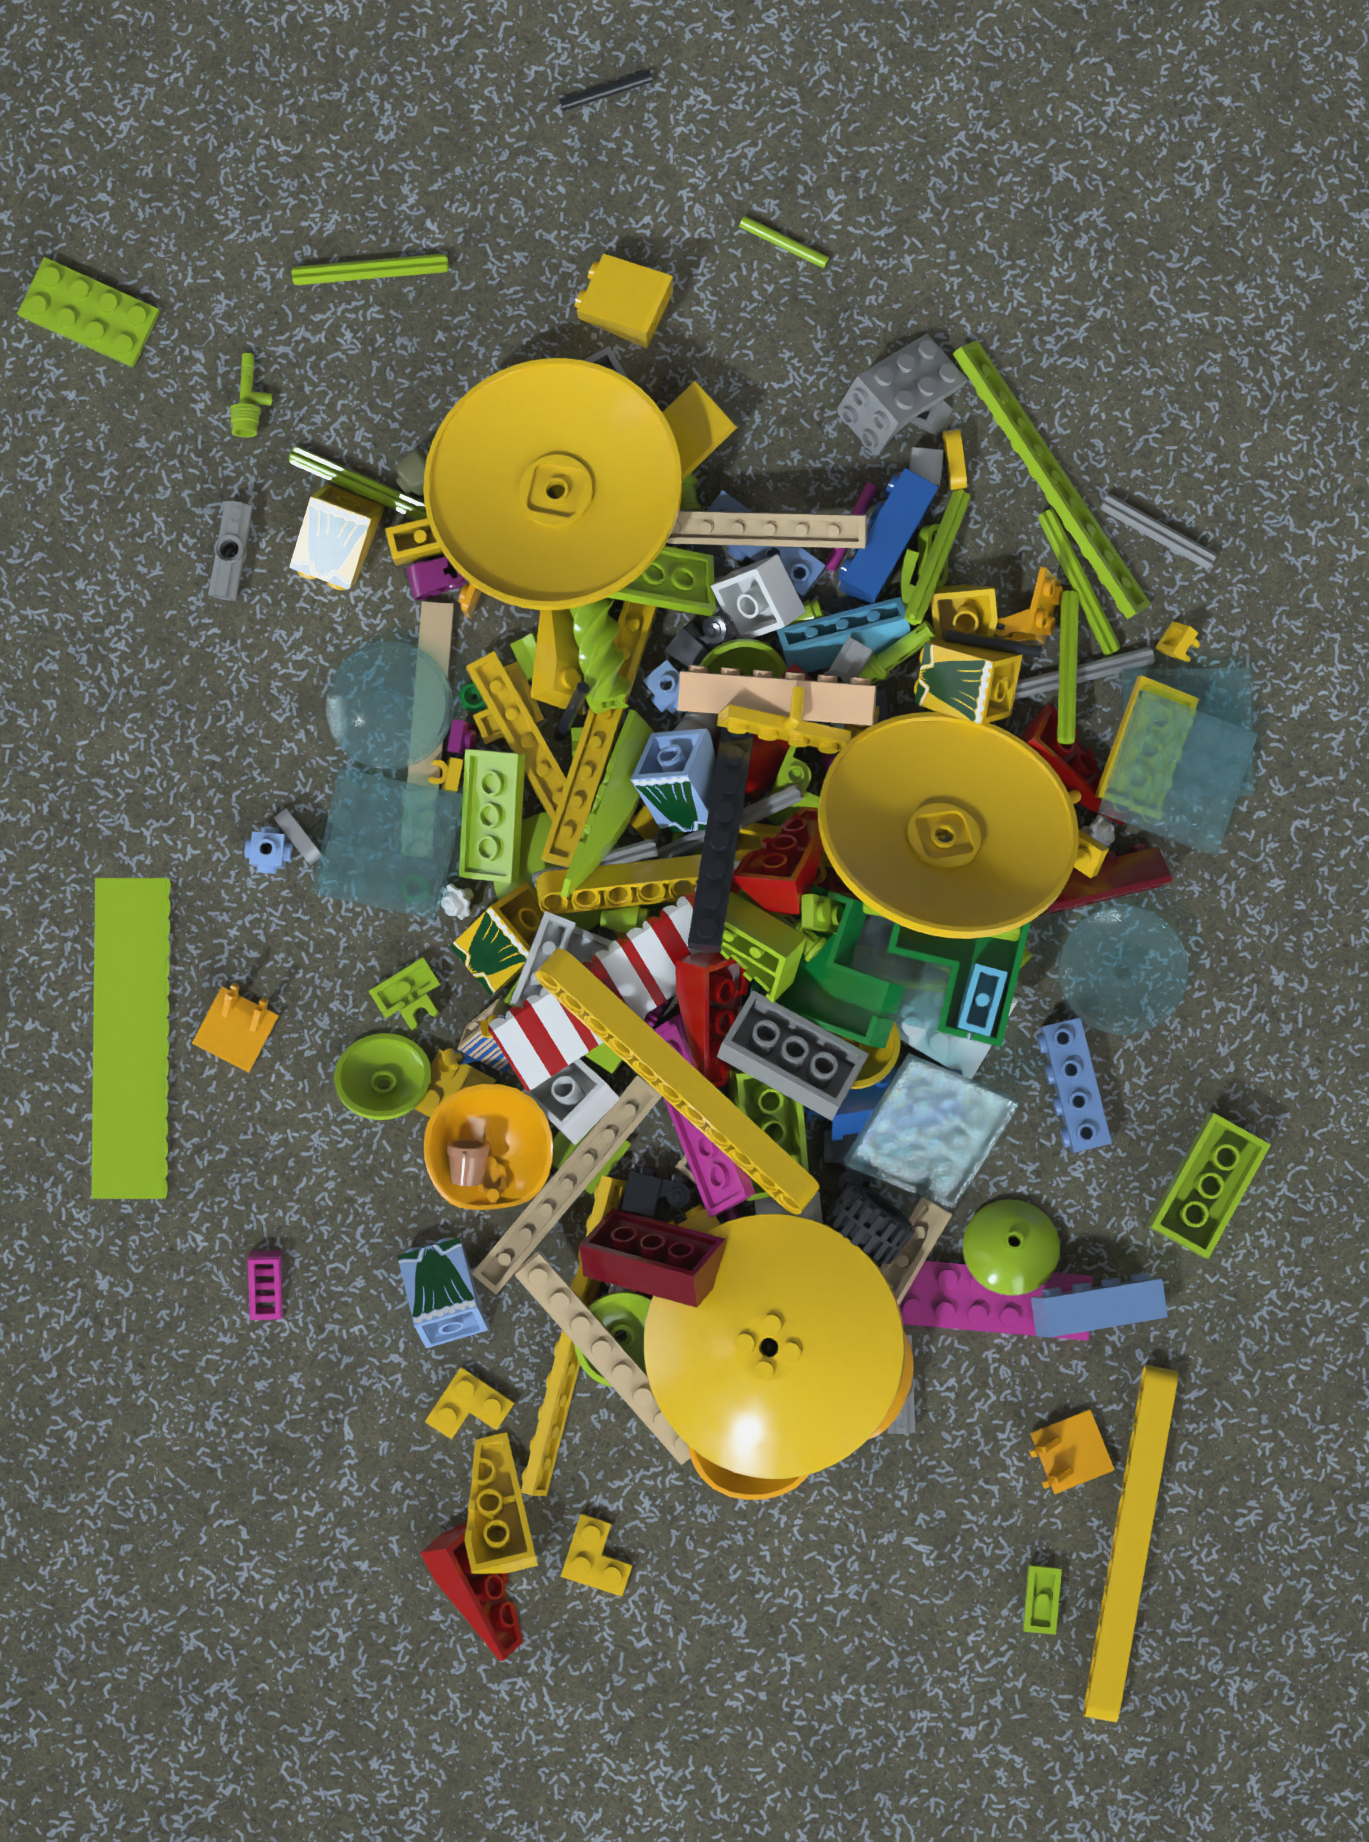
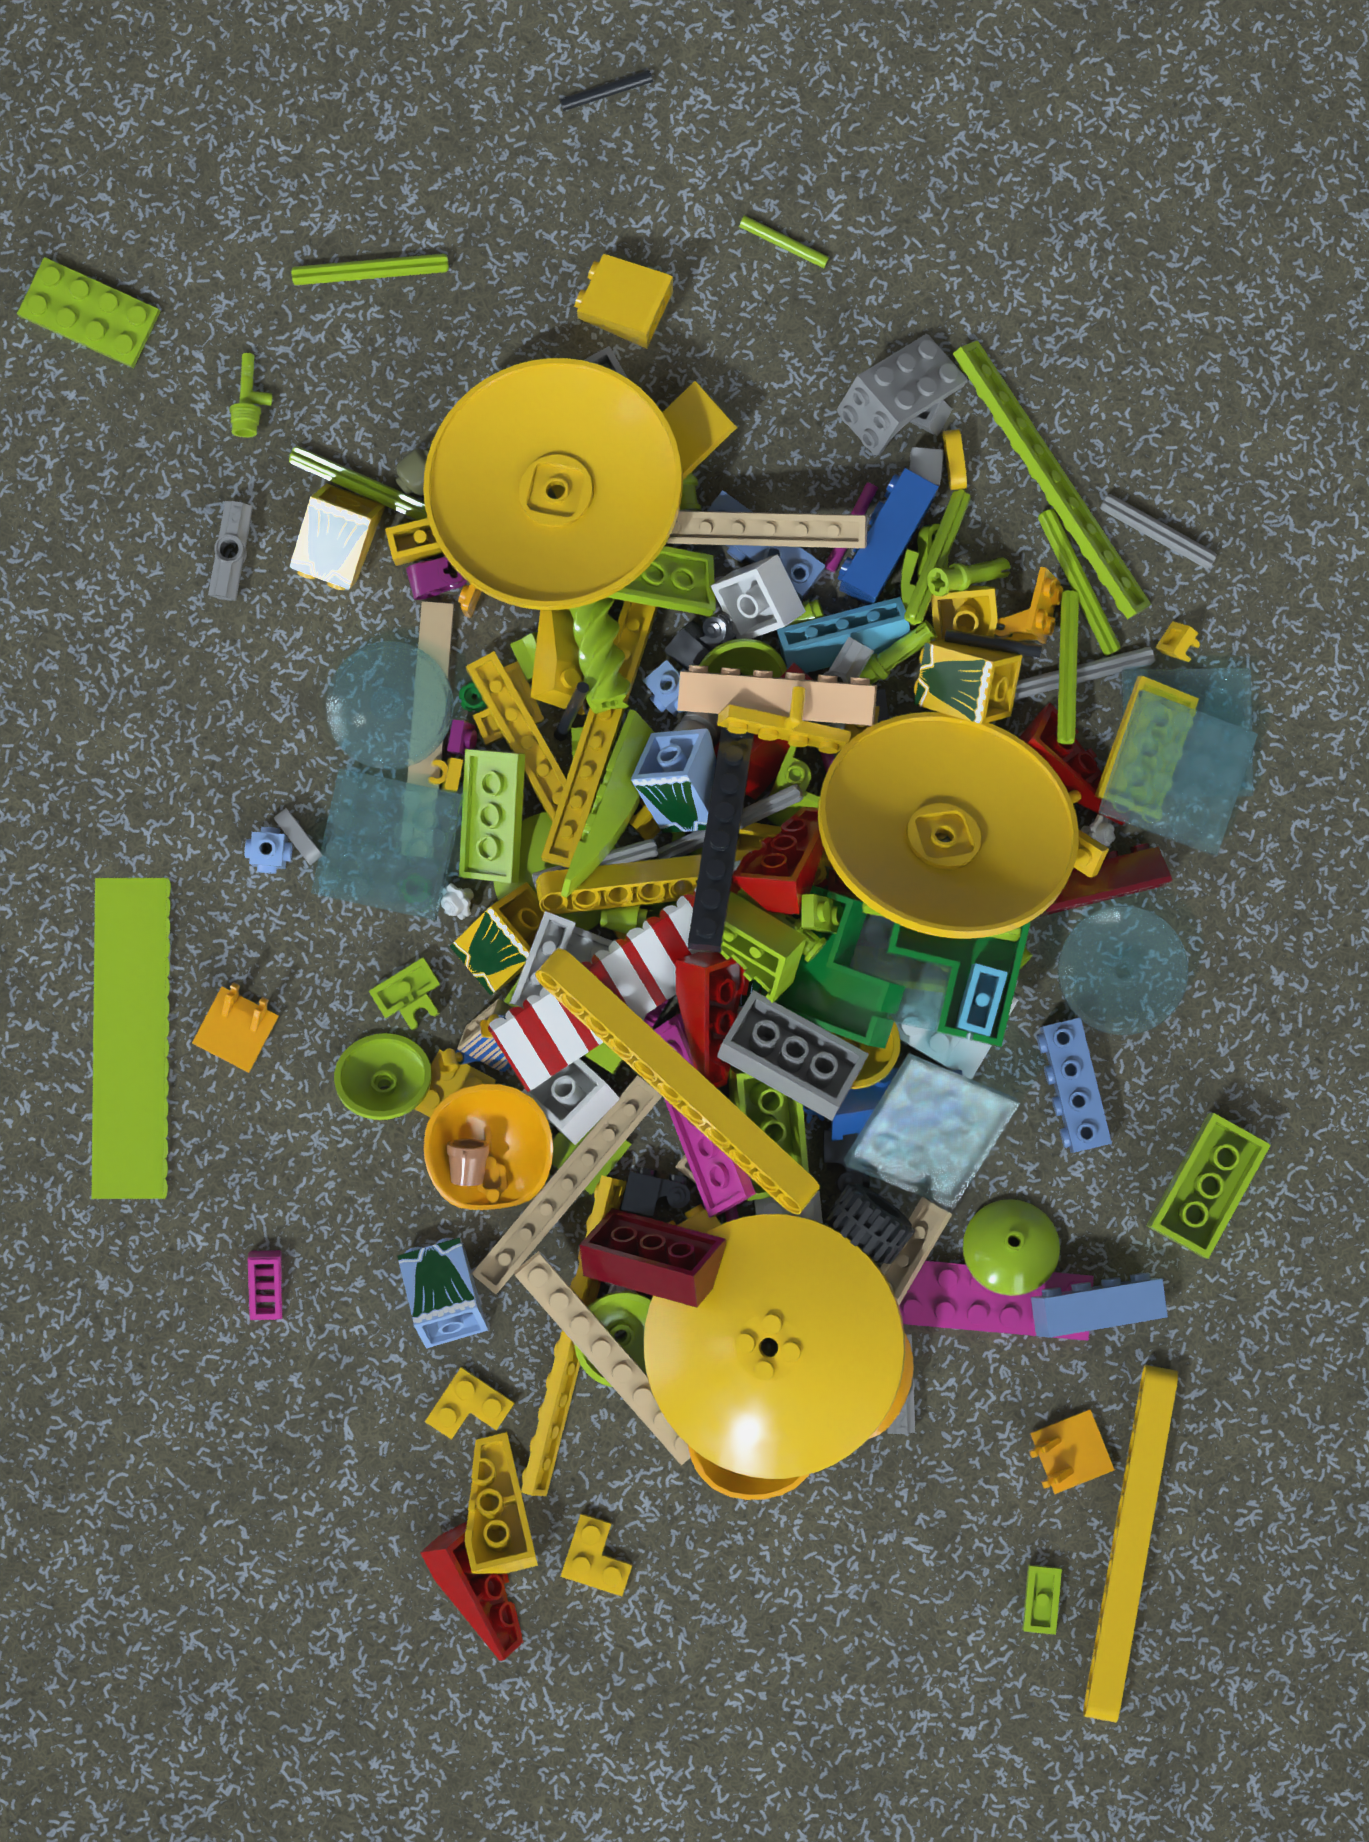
(960, 577): none -> lime pin

